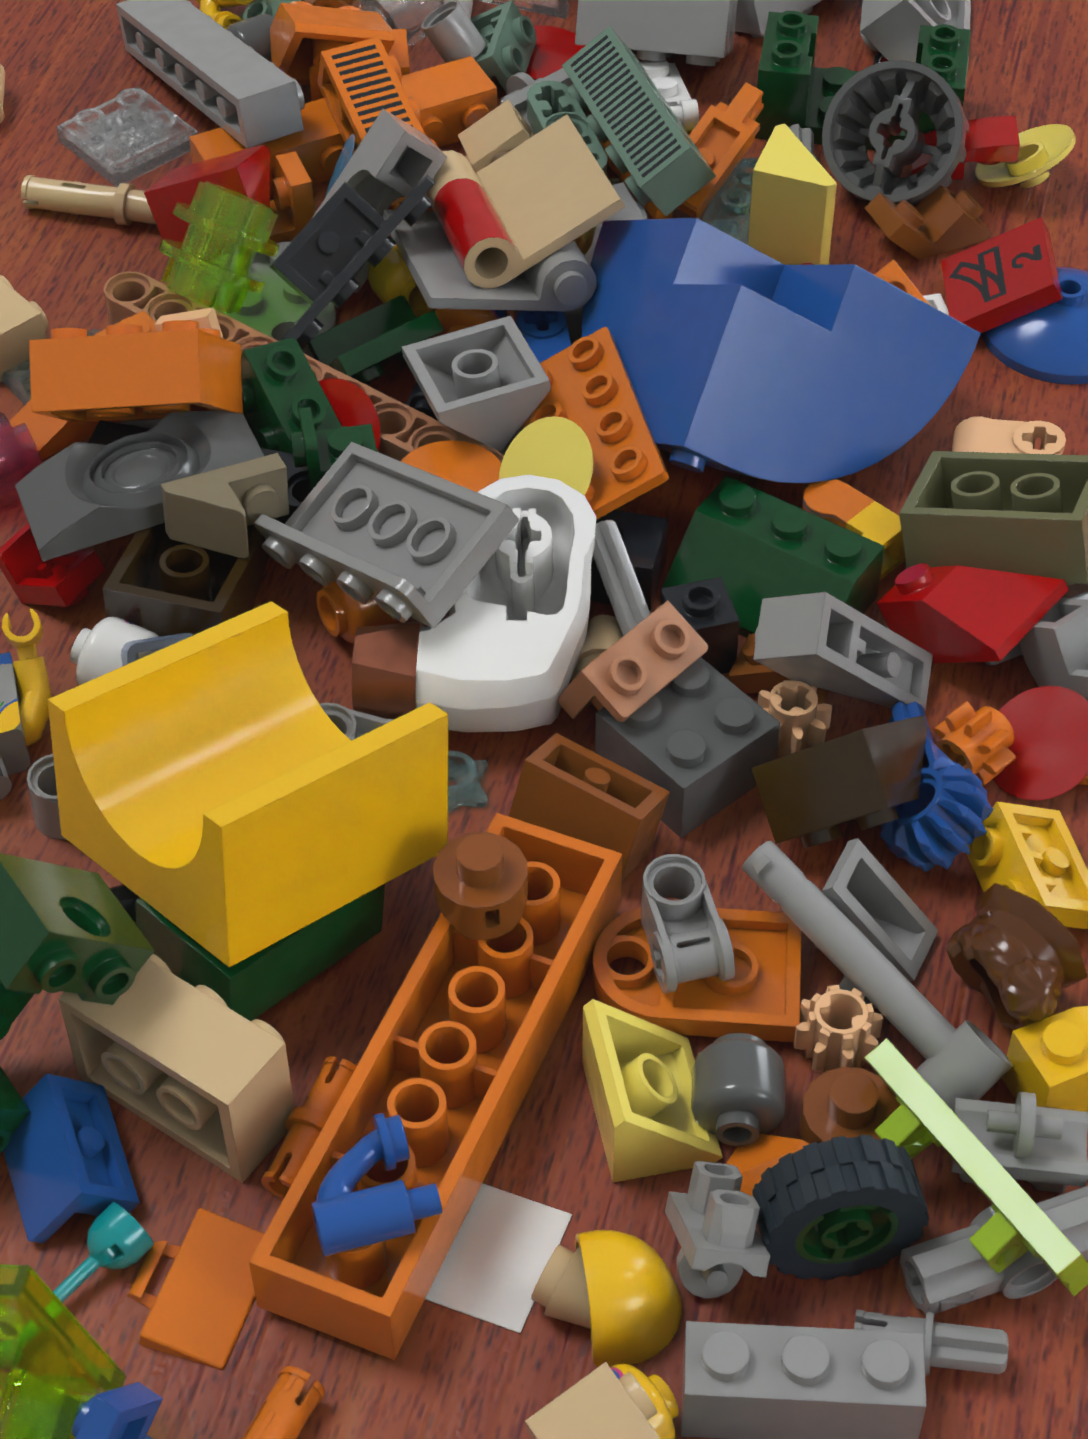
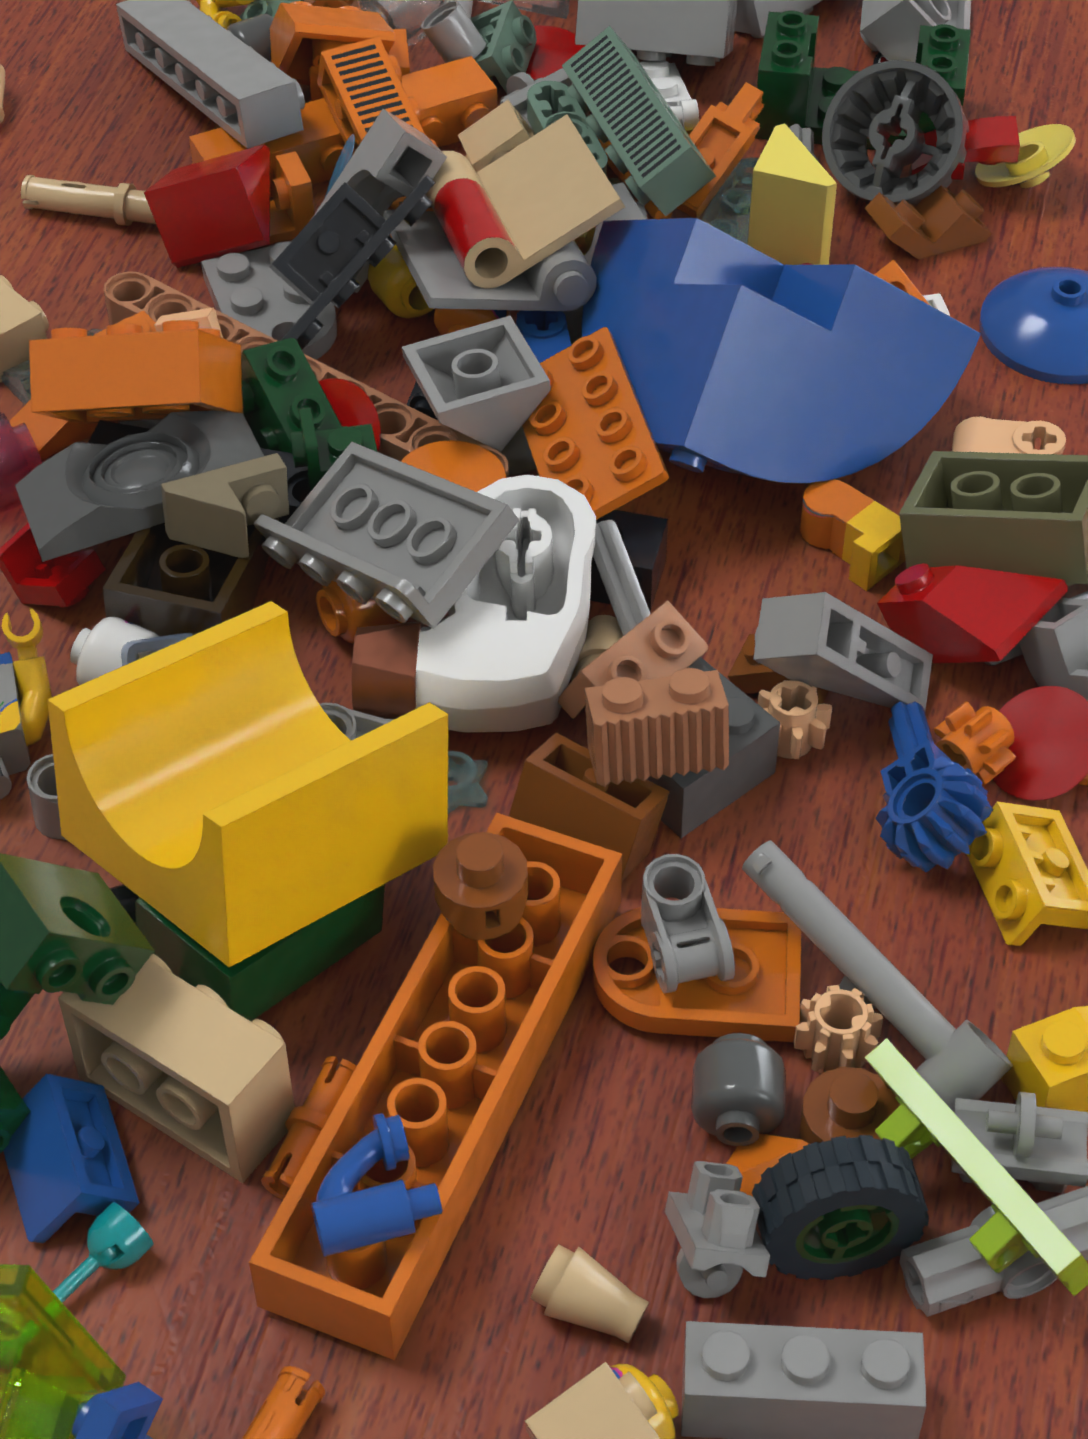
(126, 136): clear tile -> none
(203, 1293): orange piece -> none
(212, 274): clear neon green piece -> none
(374, 339): dark green bracket -> none
(498, 1257): white sticker -> none
(553, 450): light yellow sticker -> none
(629, 1296): yellow helmet -> none
(642, 1094): light yellow slope -> none
(657, 726): none -> nougat brick
(711, 615): black brick -> none
(773, 551): dark green slope -> none
(843, 781): dark brown slope -> none
(880, 909): light grey slope -> none
(945, 1343): light grey axle -> none
(1002, 277): red tile -> none
(1016, 956): reddish brown piece -> none

